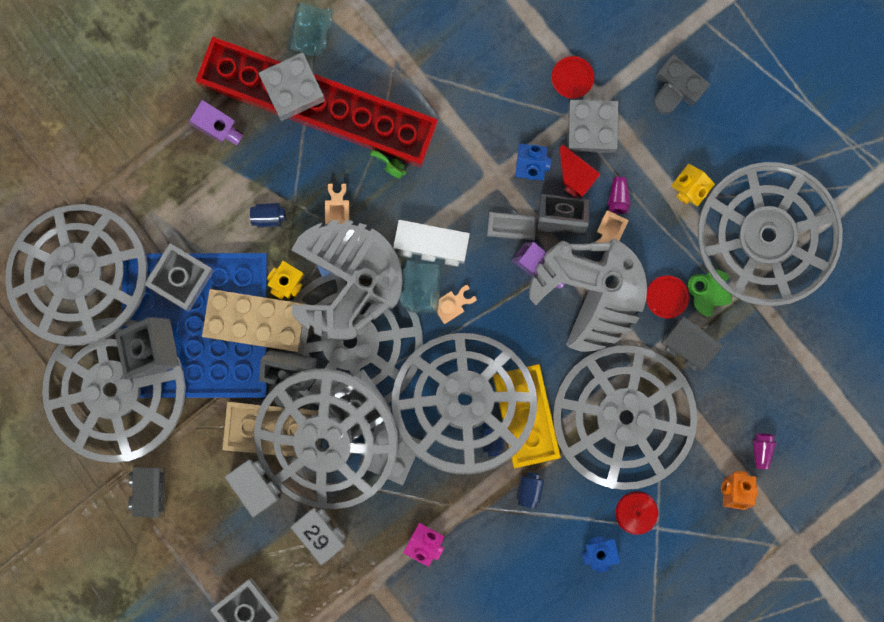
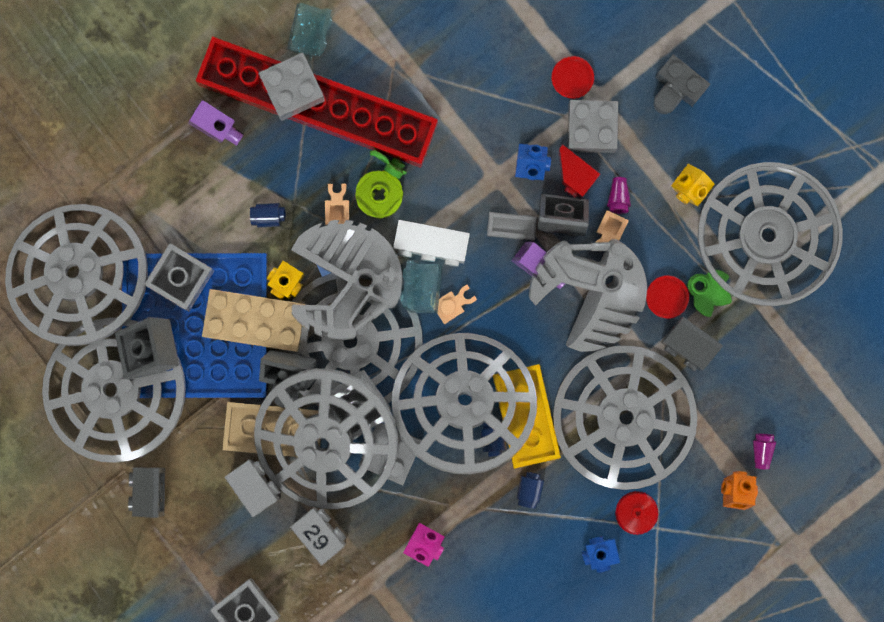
(365, 195): none -> lime plate

